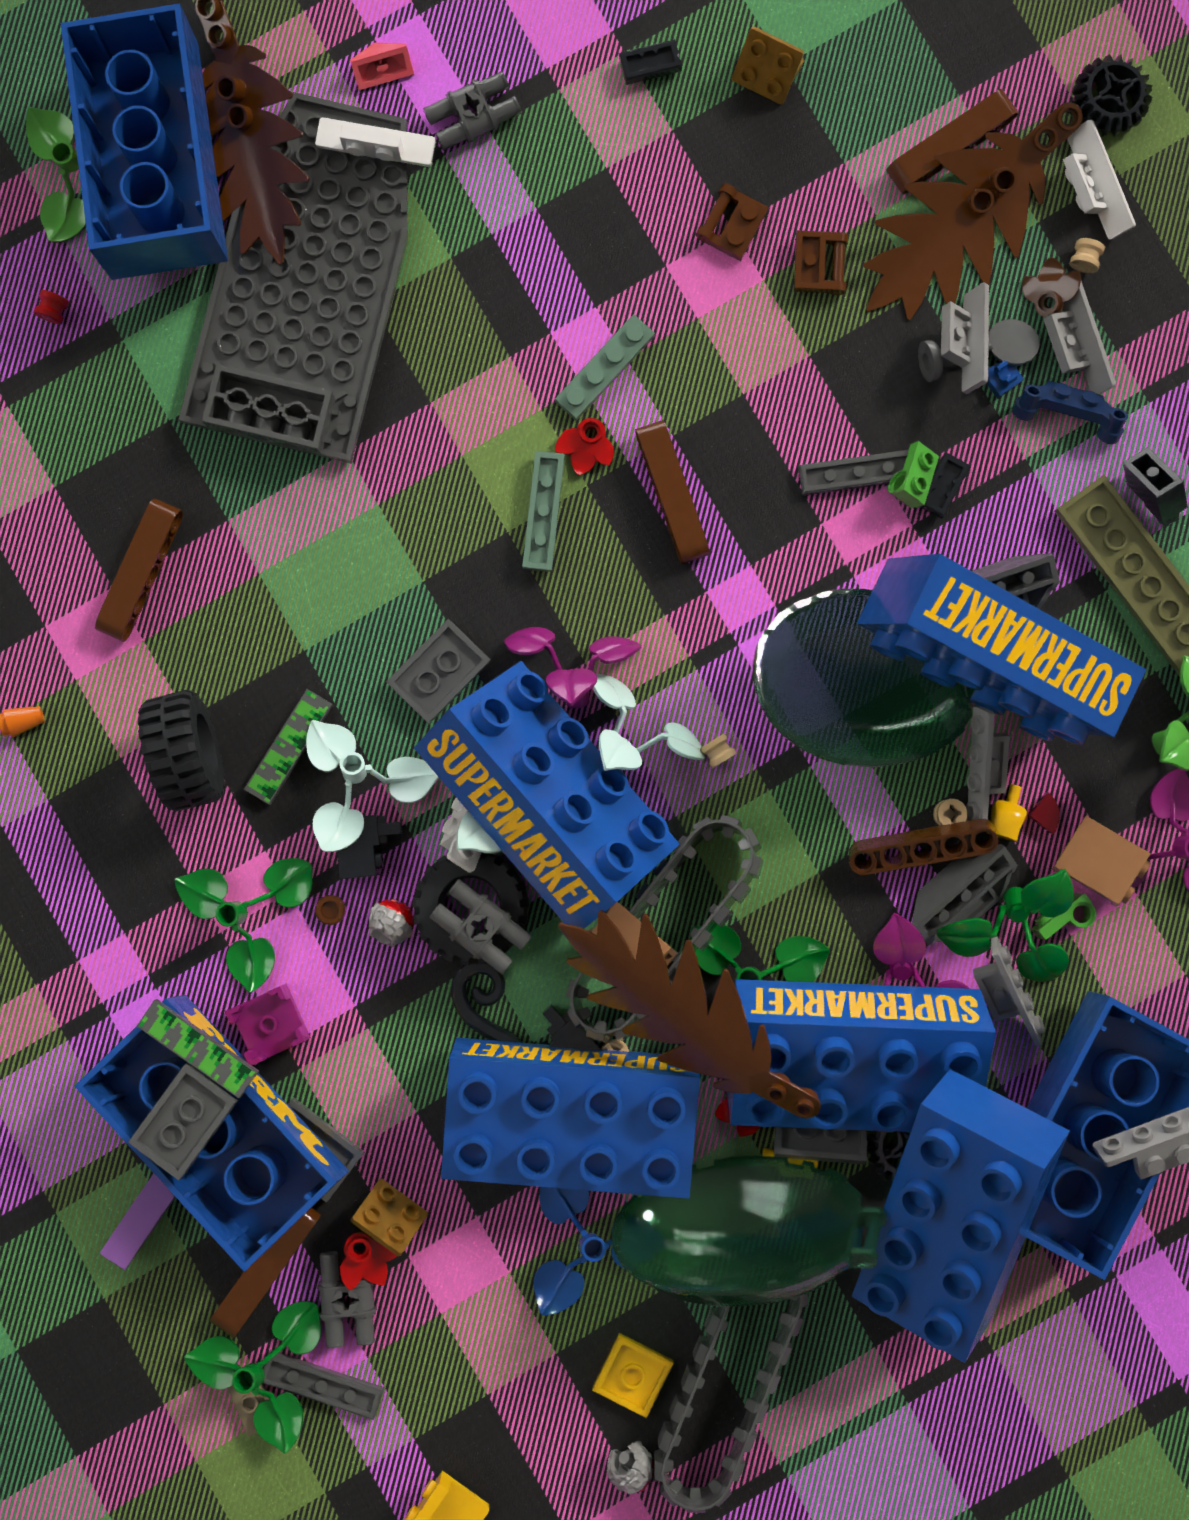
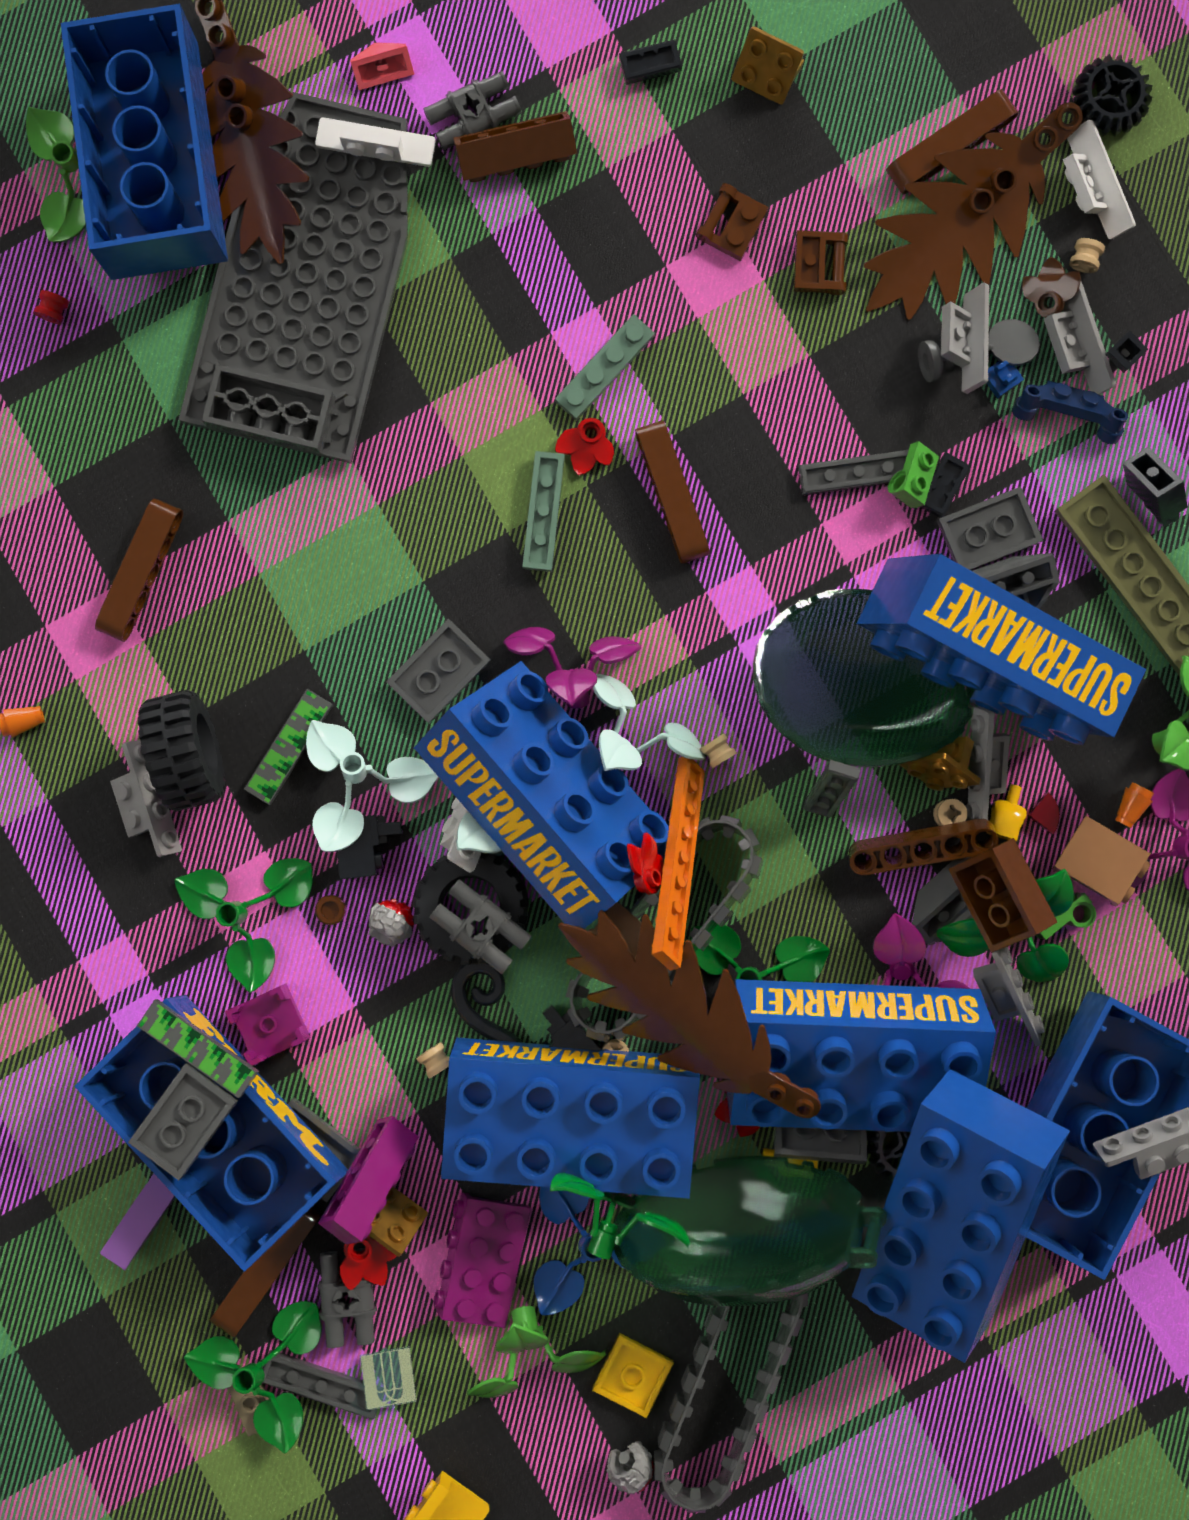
(140, 805): none -> light grey bracket
(369, 1180): none -> magenta brick
(388, 1378): none -> clear light blue piece
(434, 1060): none -> tan wheel
(481, 1261): none -> magenta bracket
(515, 146): none -> reddish brown brick
(526, 1335): none -> bright green plant
(605, 1234): none -> green plant
(646, 865): none -> red plate
(678, 864): none -> orange plate
(831, 788): none -> dark grey tile
(946, 767): none -> pearl gold bracket
(990, 529): none -> dark grey plate
(1003, 895): none -> reddish brown brick
(1126, 352): none -> black piece
(1133, 804): none -> orange cone

